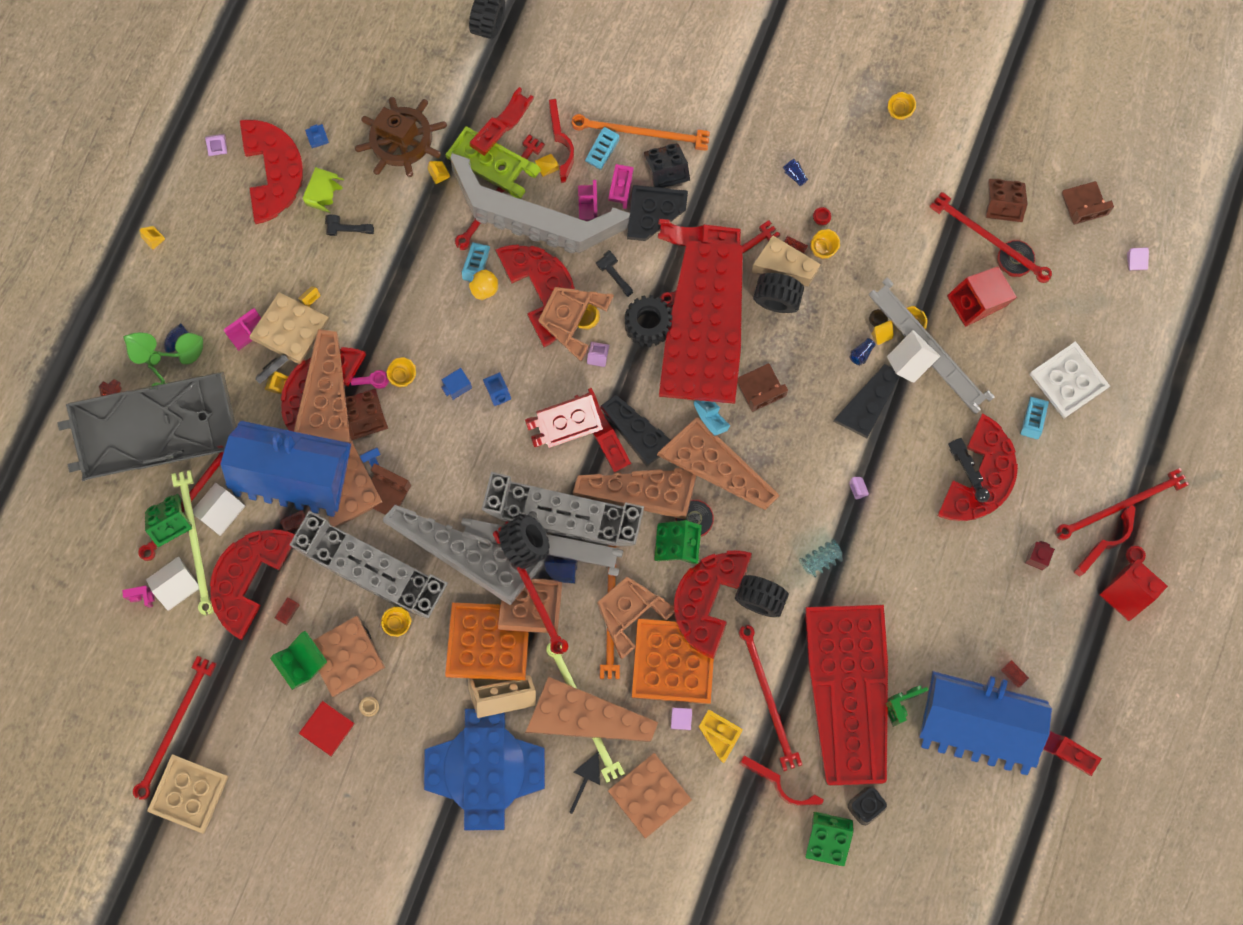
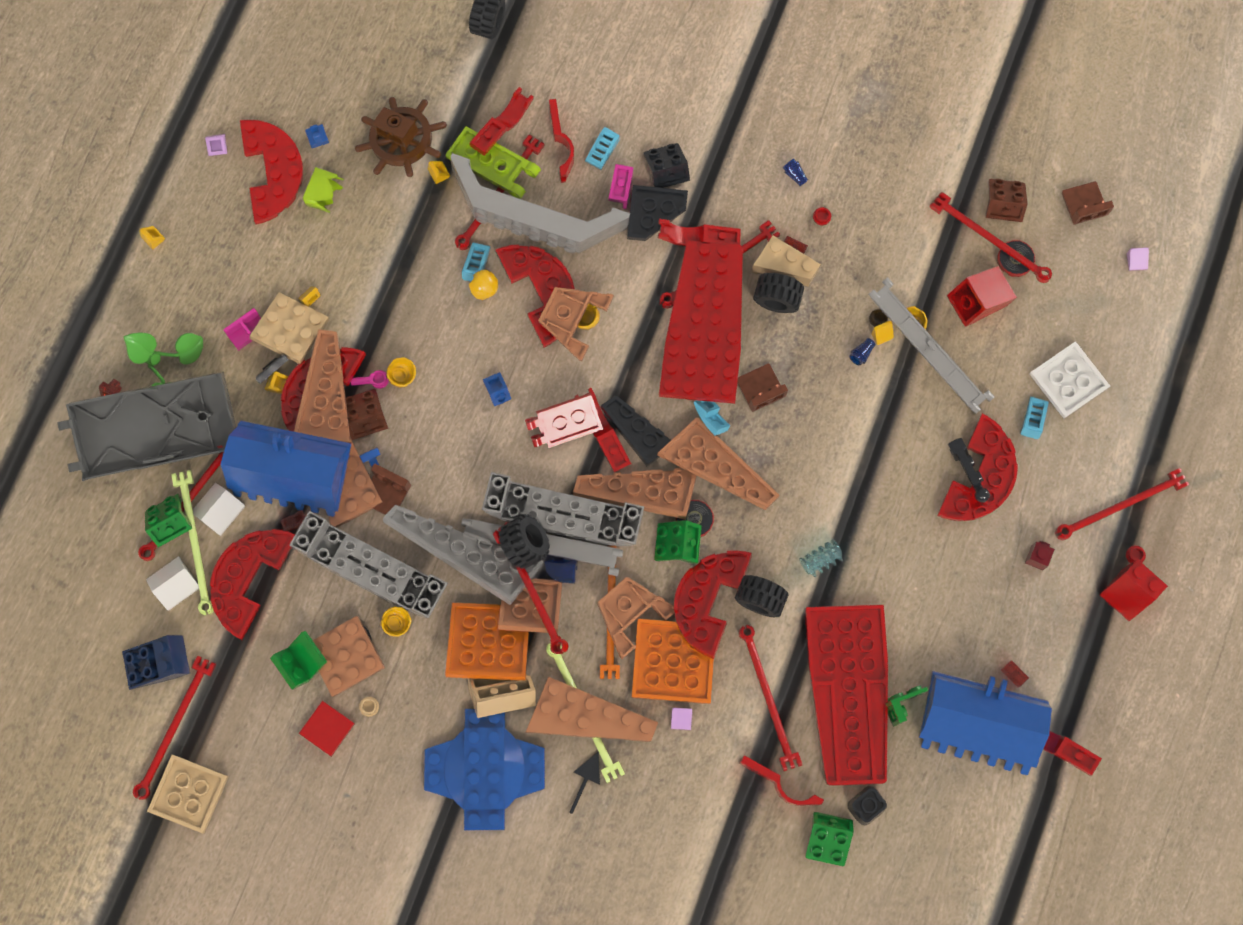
(137, 593): dark pink bracket -> none
(156, 661): none -> dark blue slope
(172, 336): clear blue brick -> none
(287, 611): clear red piece -> none
(334, 226): black brick -> none
(456, 384): blue brick -> none
(547, 165): yellow slope -> none
(587, 201): dark pink panel -> none
(598, 354): lavender slope -> none
(606, 263): black brick -> none
(648, 306): black tyre -> none
(649, 795): nougat plate -> none
(700, 138): orange hinge -> none
(719, 734): yellow wing -> none
(825, 244): yellow hair -> none
(858, 487): lavender slope -> none
(867, 405): black wing -> none
(901, 105): yellow hair -> none
(912, 357): white slope -> none
(1128, 521): red piece -> none

